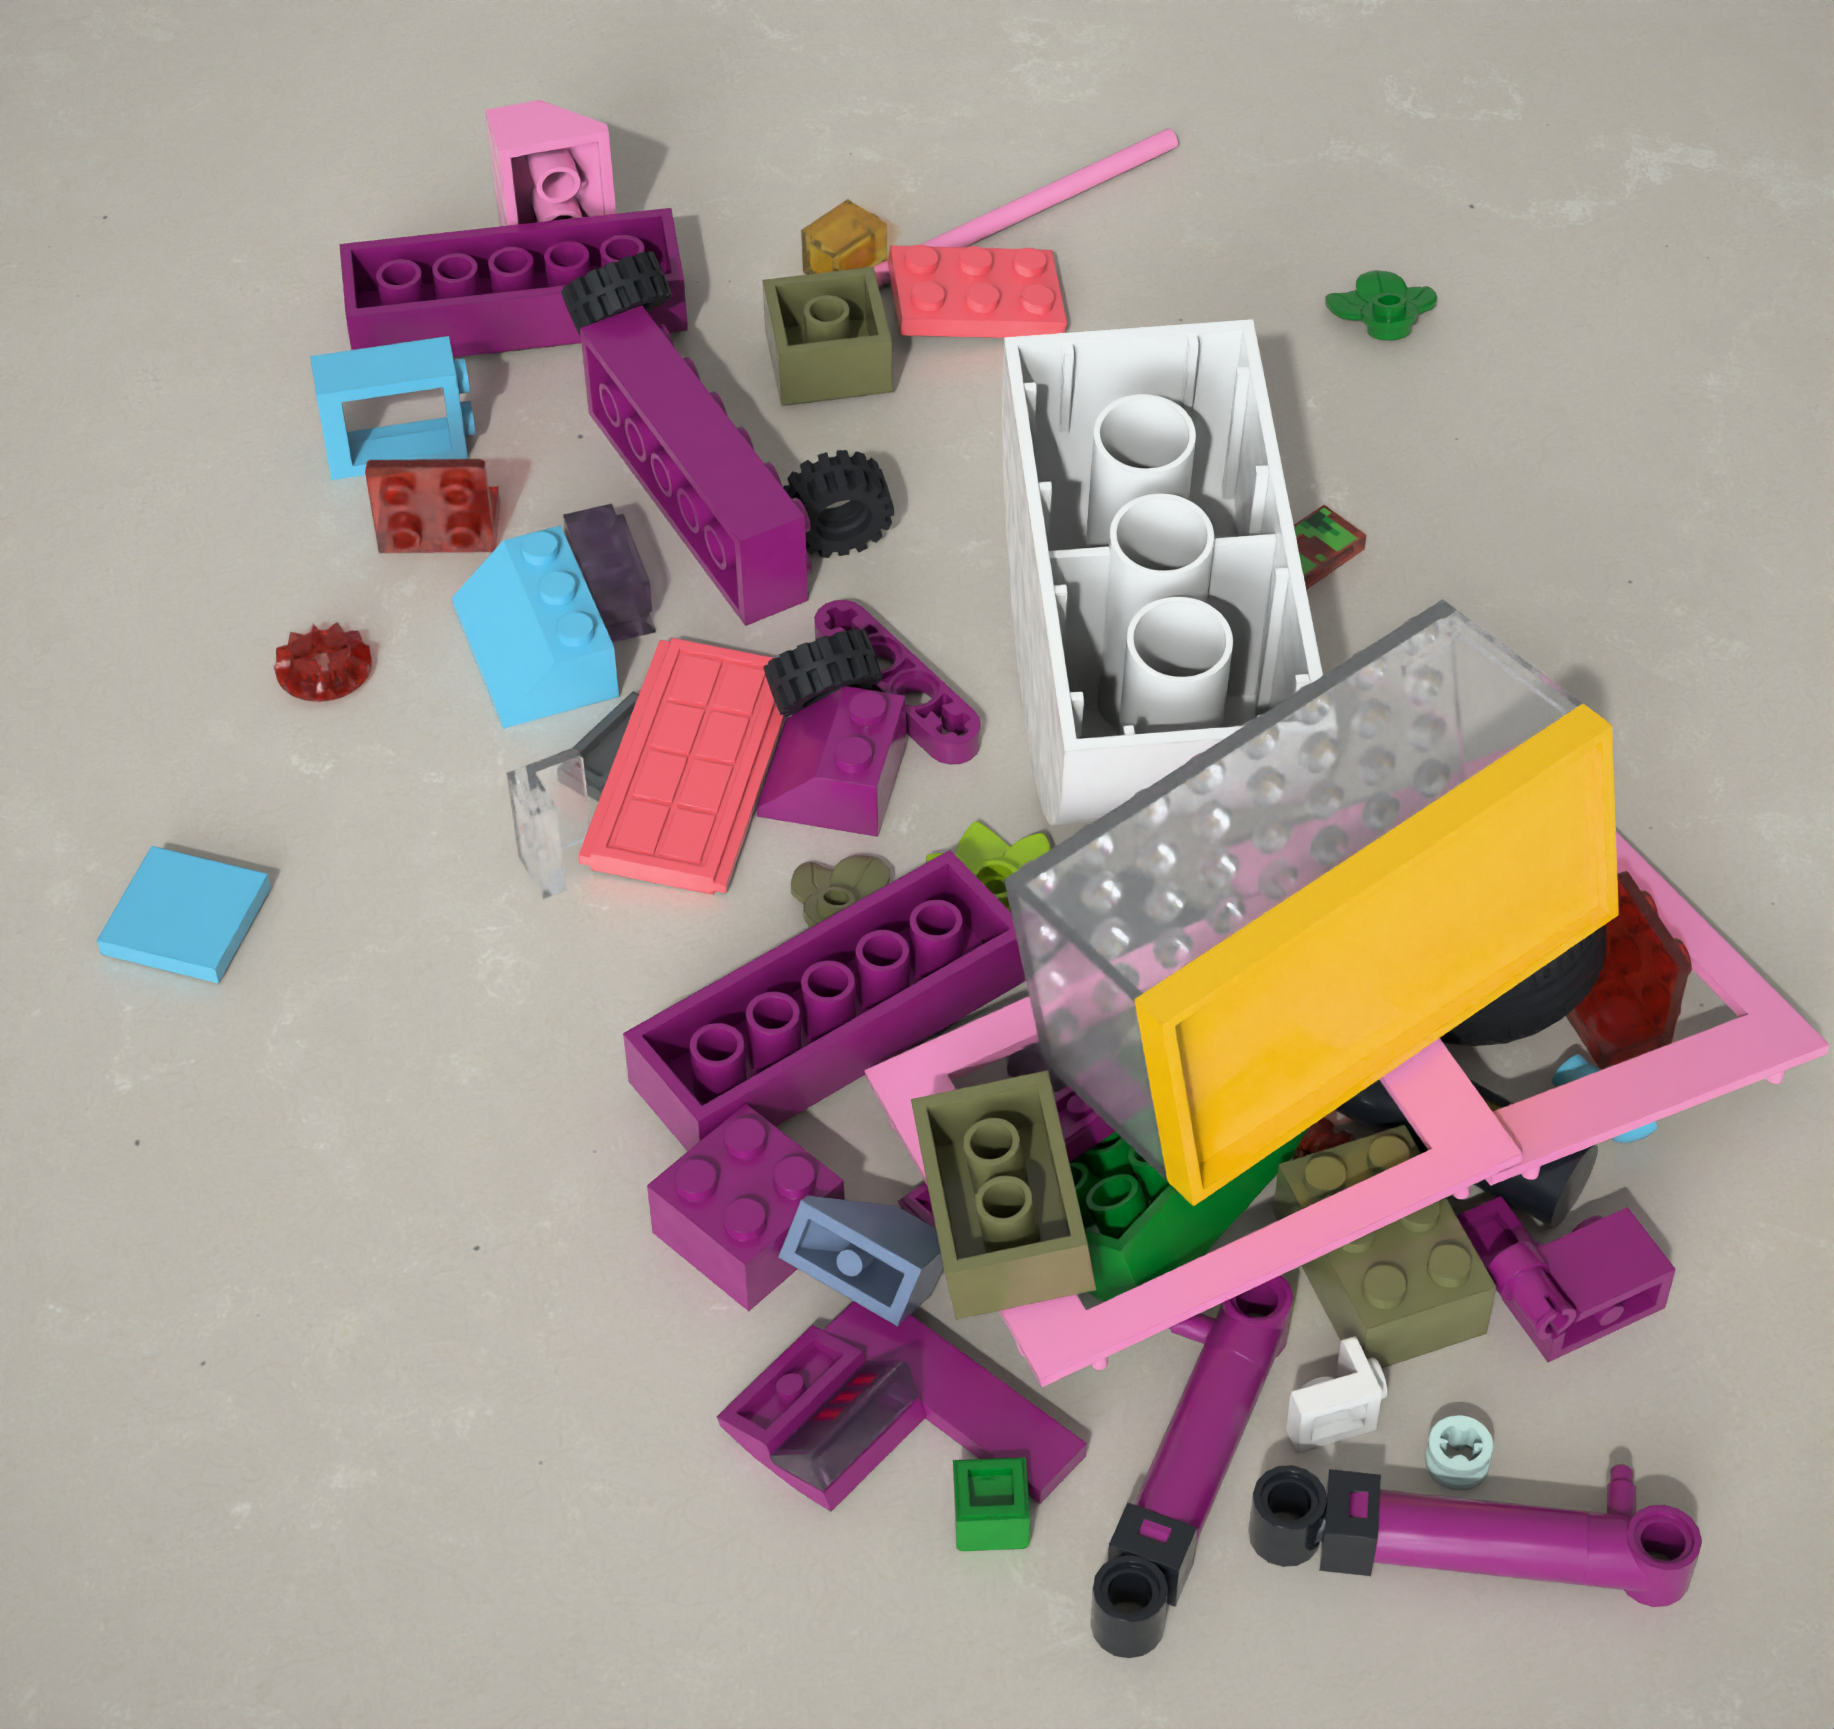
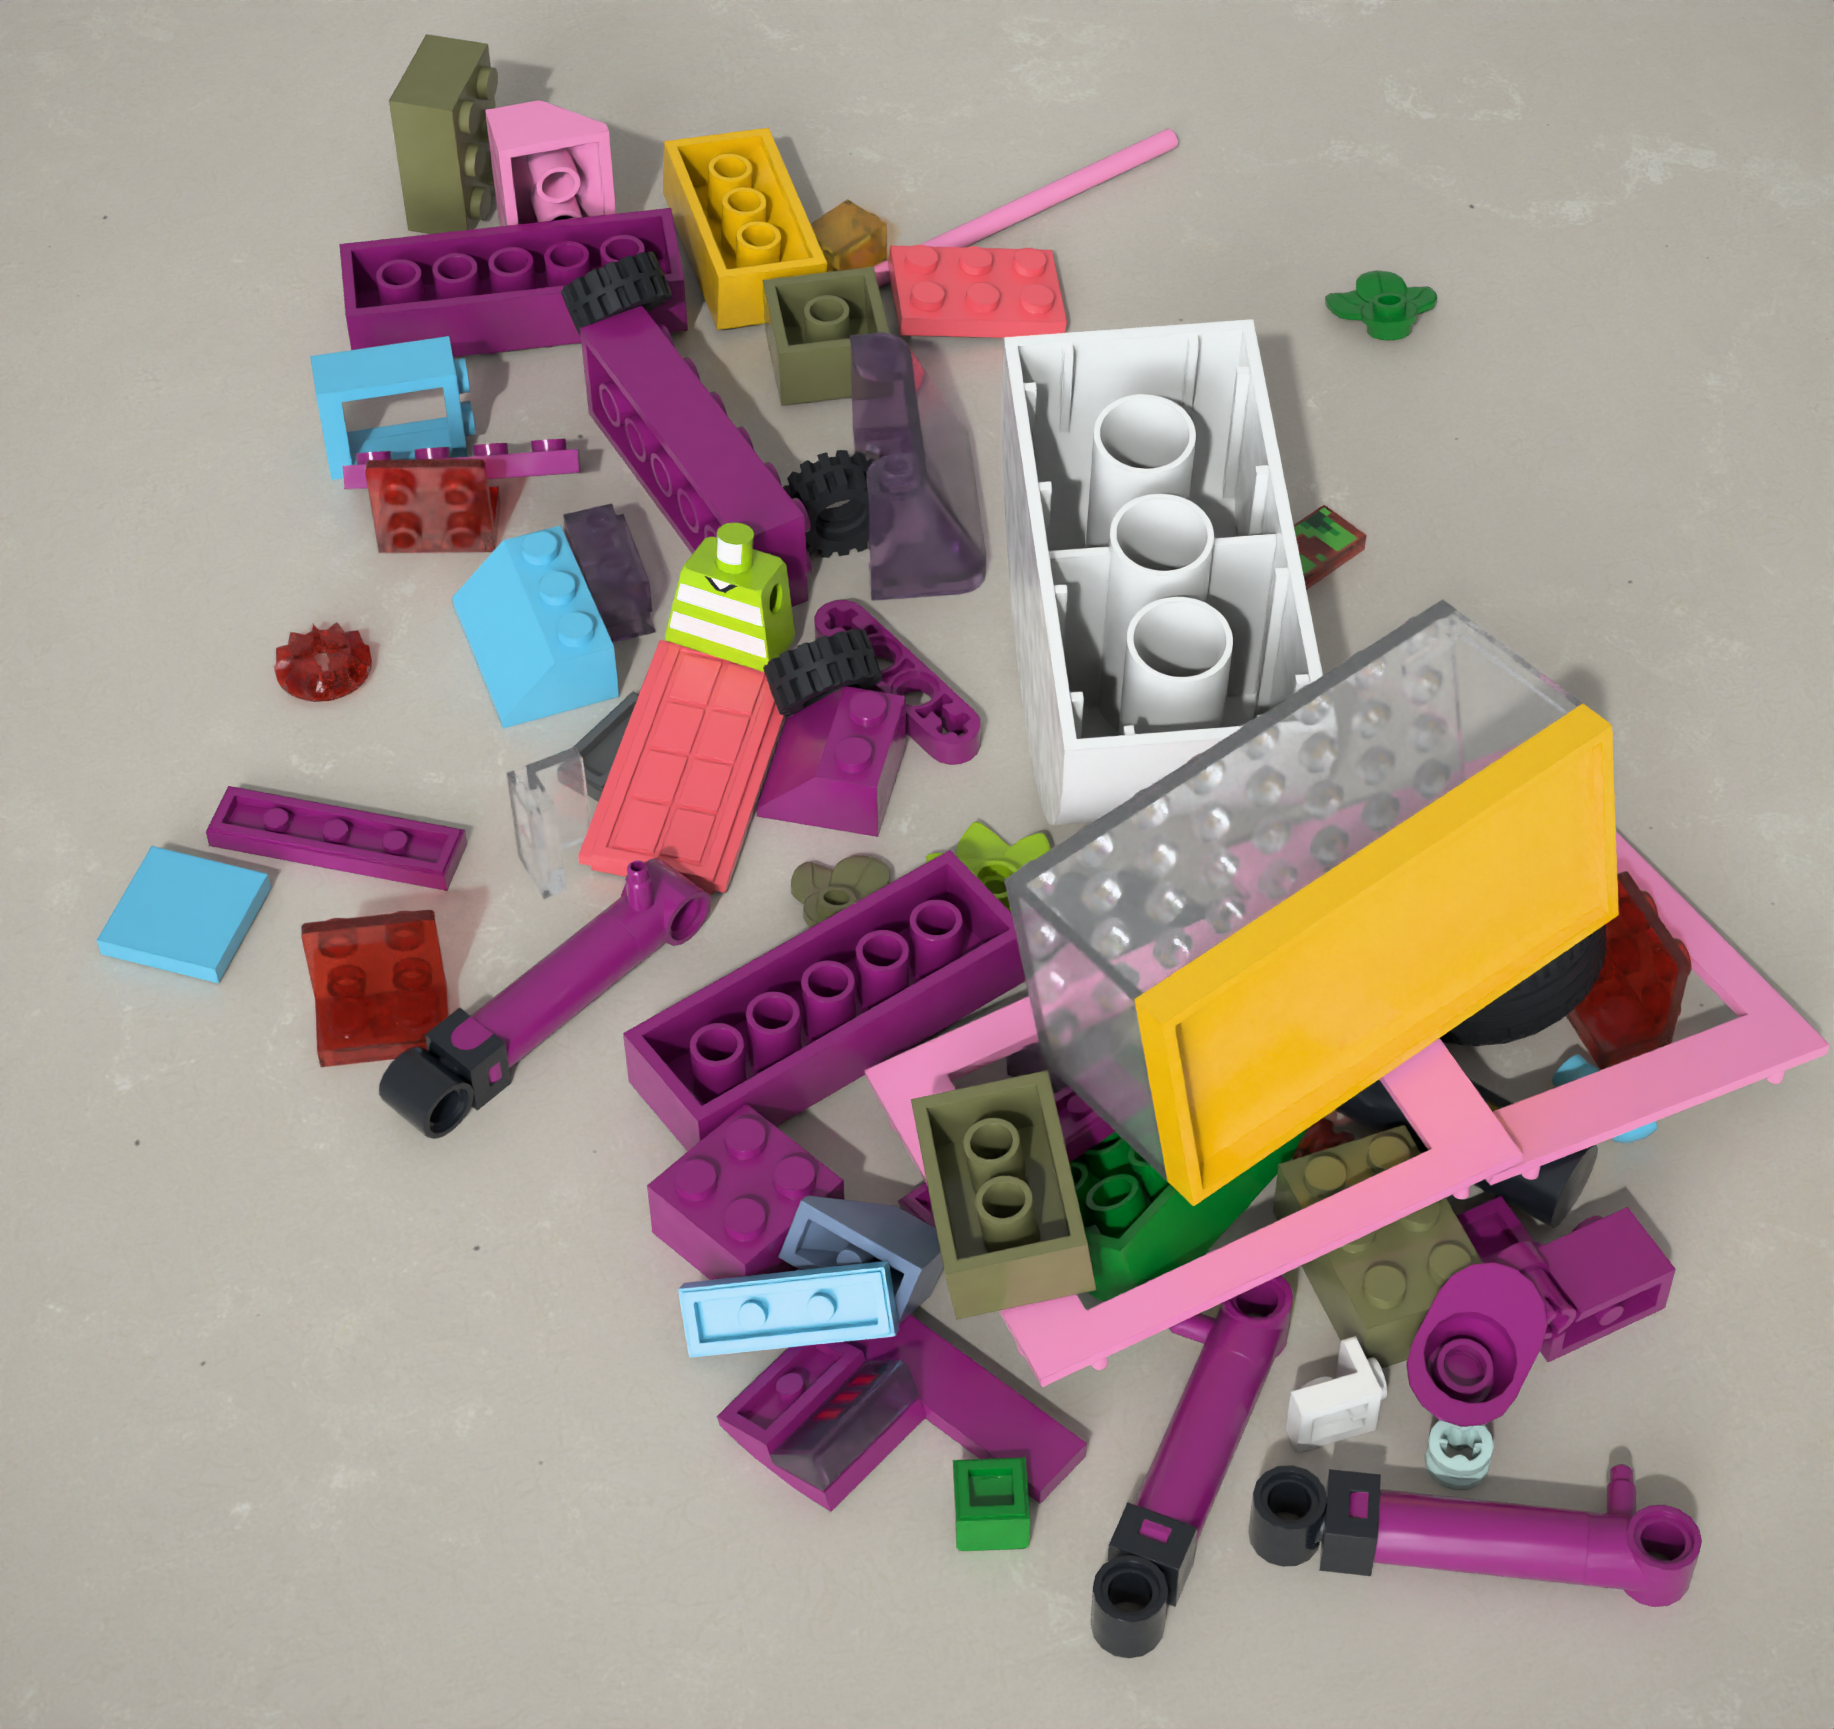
(337, 838): none -> magenta tile
(375, 984): none -> clear red bracket
(445, 134): none -> olive brick
(473, 1053): none -> magenta piece
(546, 458): none -> magenta hinge
(733, 601): none -> lime torso
(738, 220): none -> yellow slope
(789, 1309): none -> tile
(923, 486): none -> clear purple windscreen
(1477, 1344): none -> magenta piece

